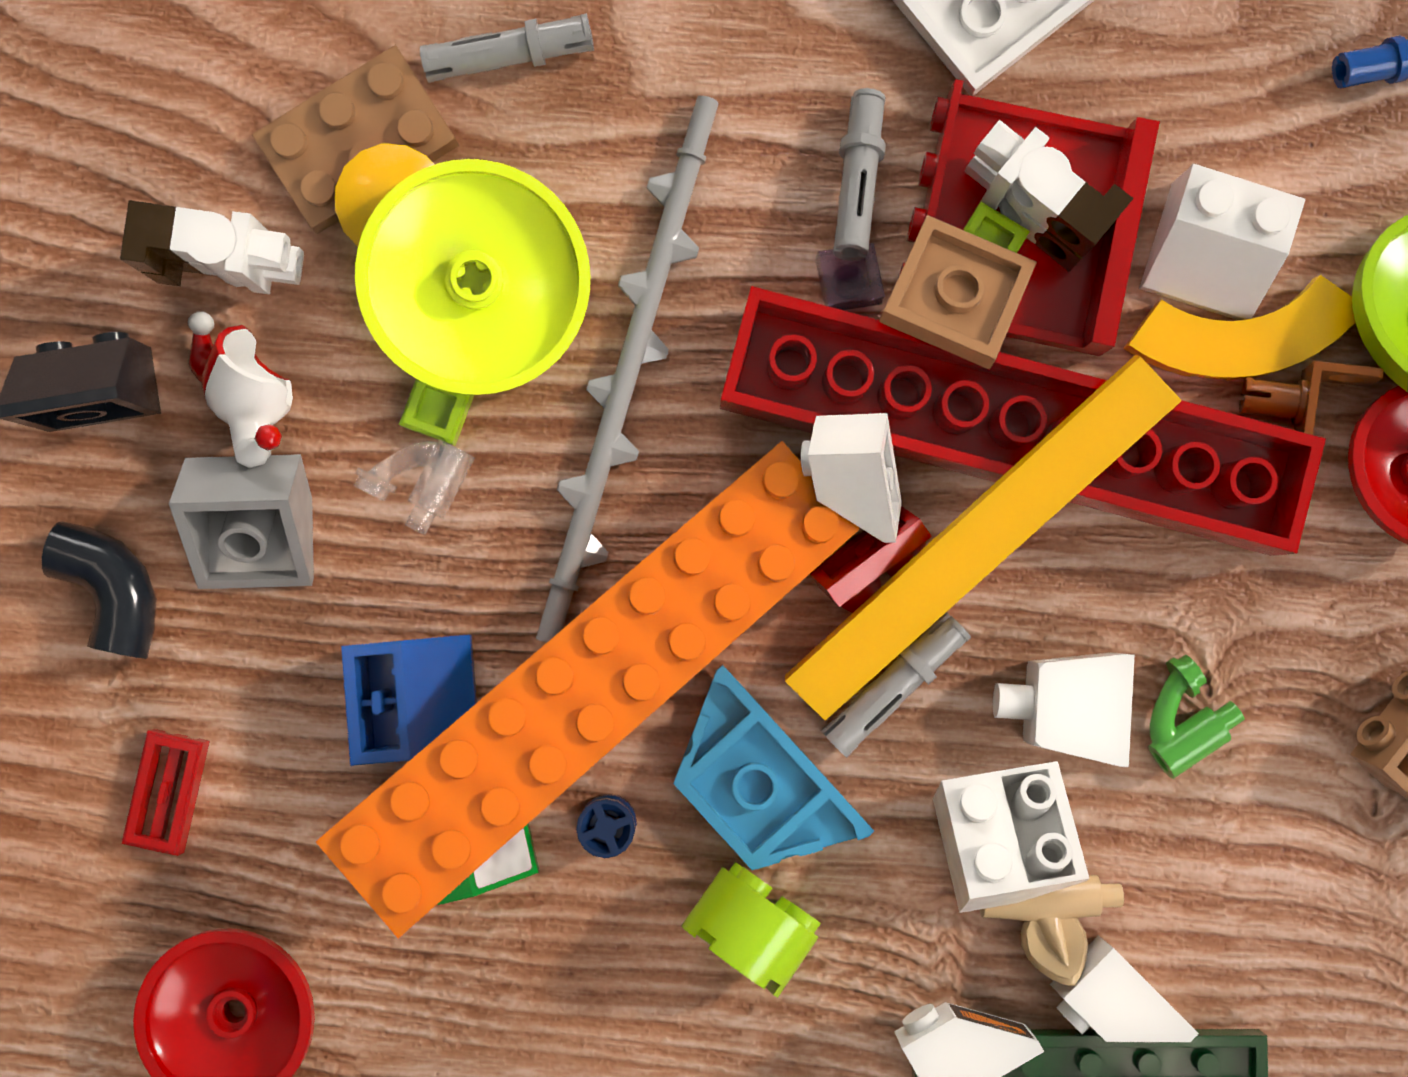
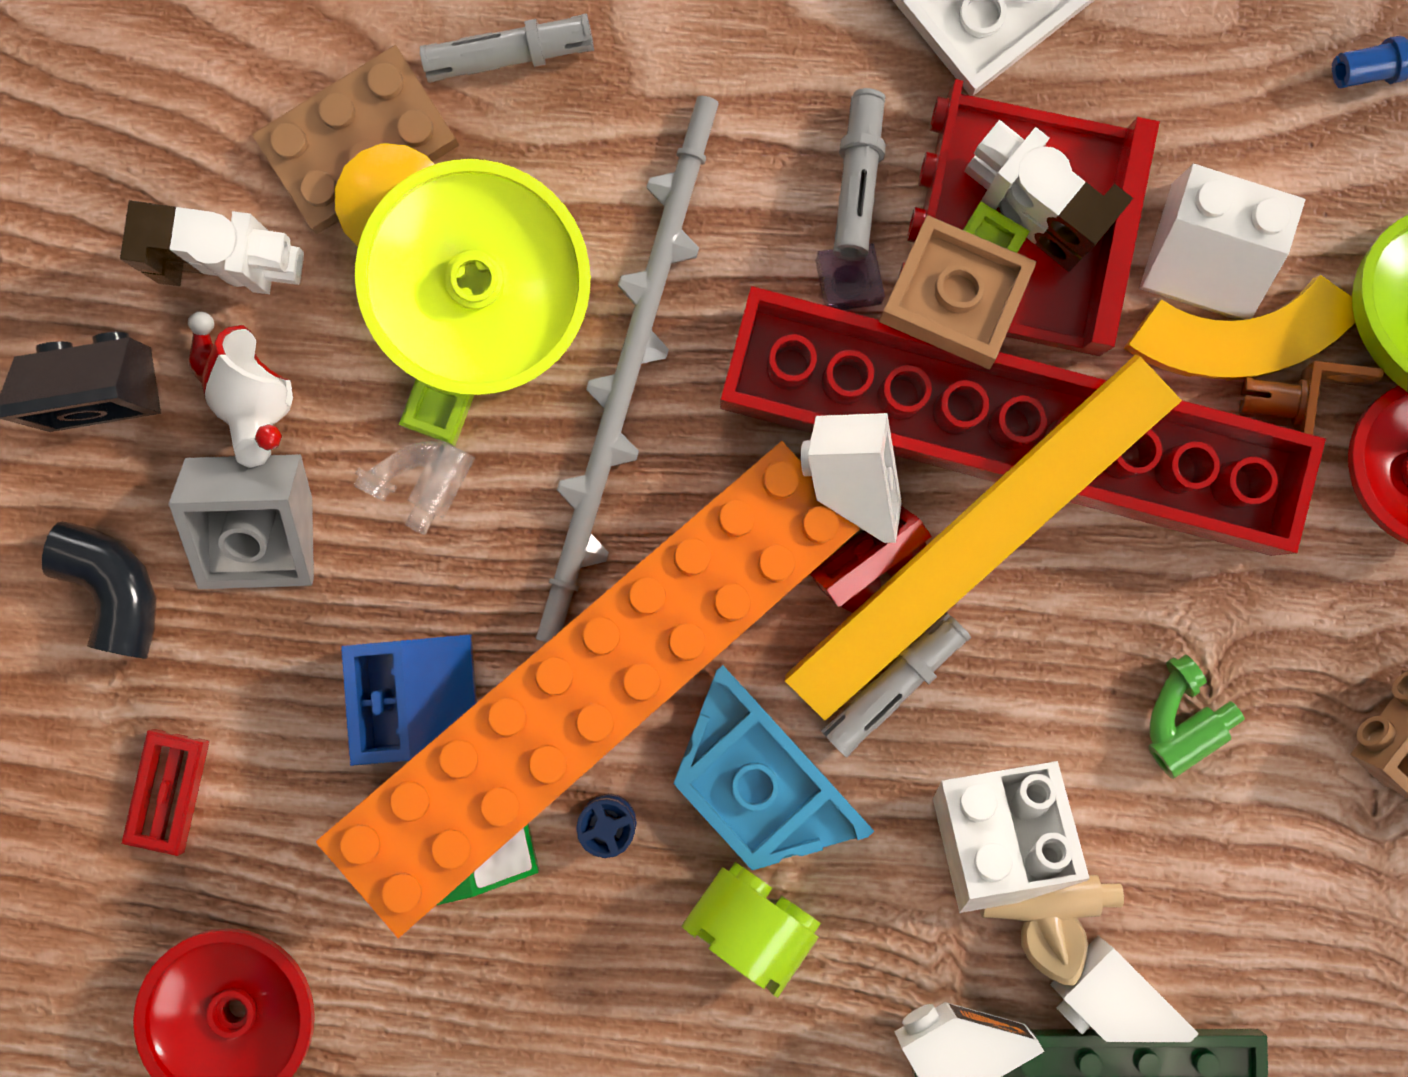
(1074, 705): white torso -> none

